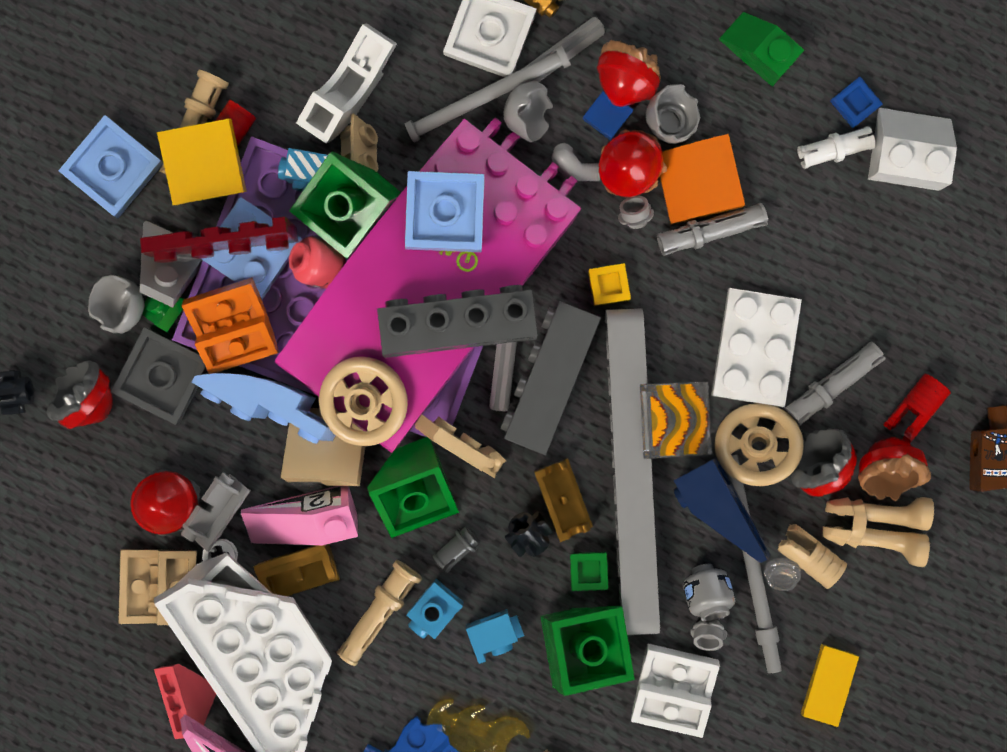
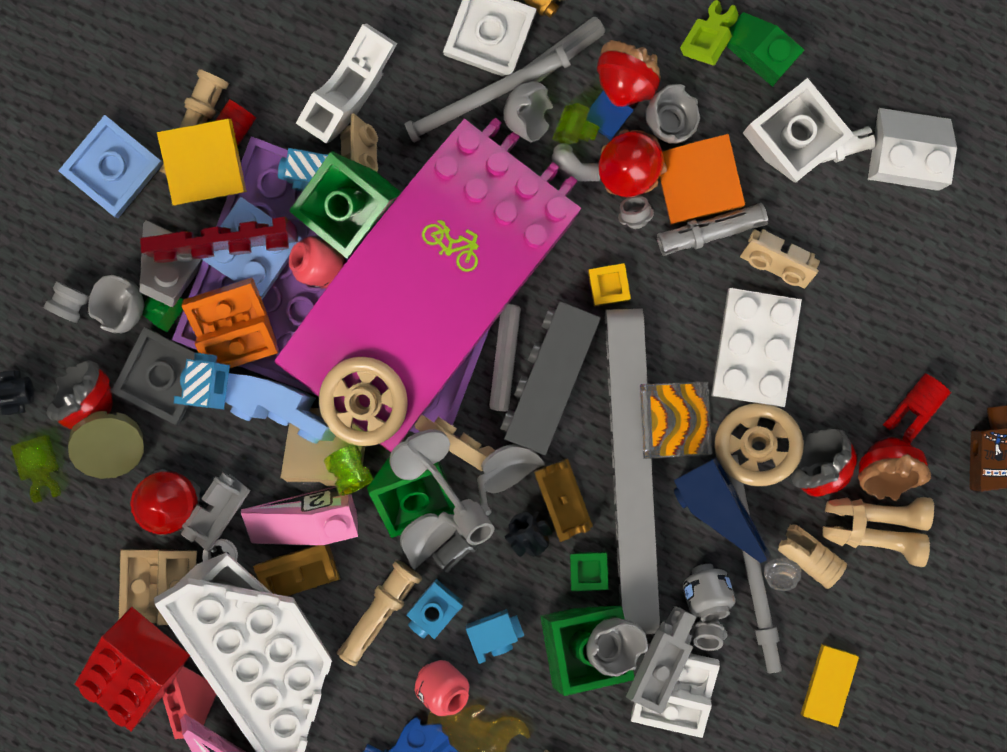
(35, 462): none -> clear neon green plate
(66, 302): none -> light grey wheel
(105, 445): none -> olive tile
(131, 669): none -> red brick
(203, 382): none -> dark azure brick
(347, 468): none -> clear neon green wheel
(442, 688): none -> coral head
(444, 211): light blue plate -> none
(457, 323): dark grey brick -> none
(501, 471): none -> light grey plant
(574, 125): none -> clear neon green tile
(616, 646): none -> light grey hair
(663, 662): none -> light grey hinge
(710, 37): none -> lime plate
(764, 253): none -> tan hinge
(798, 132): none -> white slope
(823, 392): light grey pin -> none
(856, 102): blue tile -> none

